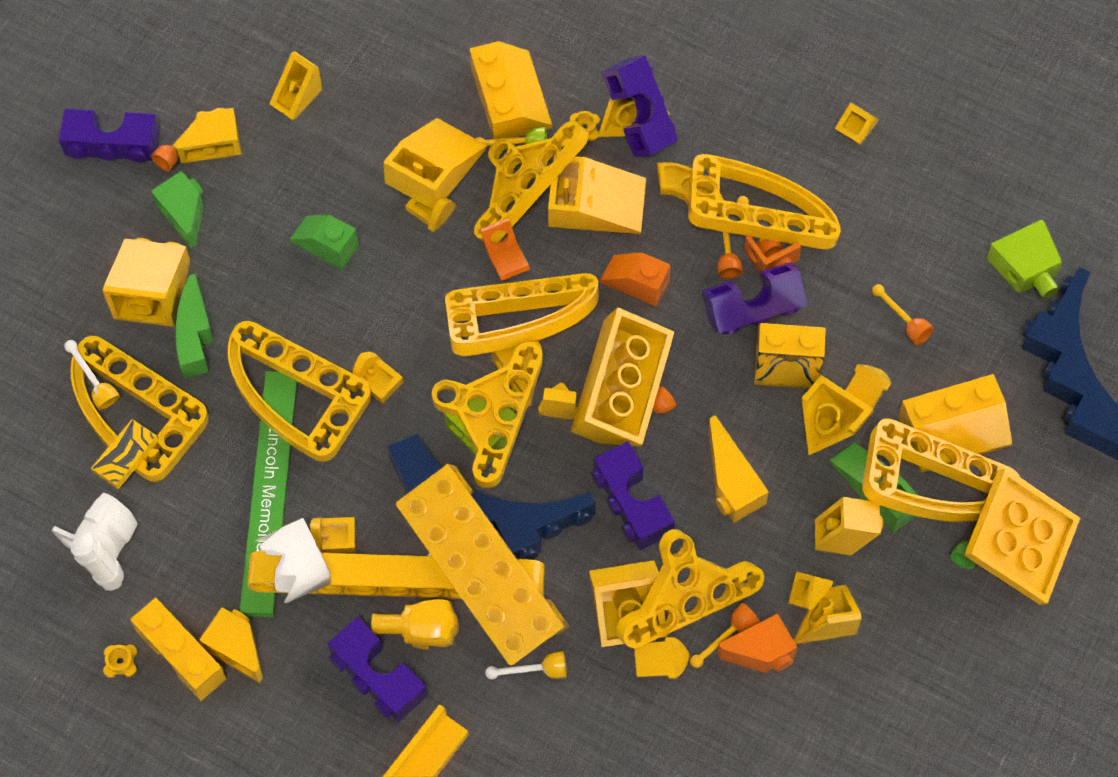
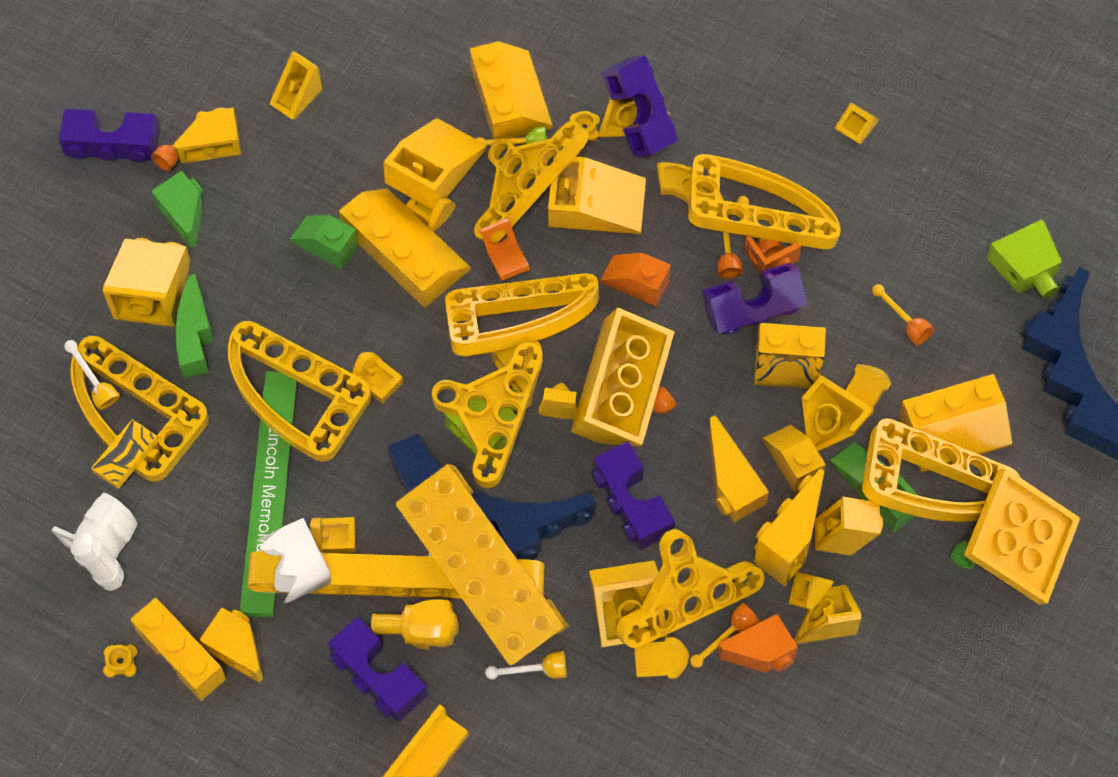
(403, 245): none -> yellow slope
(785, 542): none -> yellow slope
(793, 455): none -> yellow slope

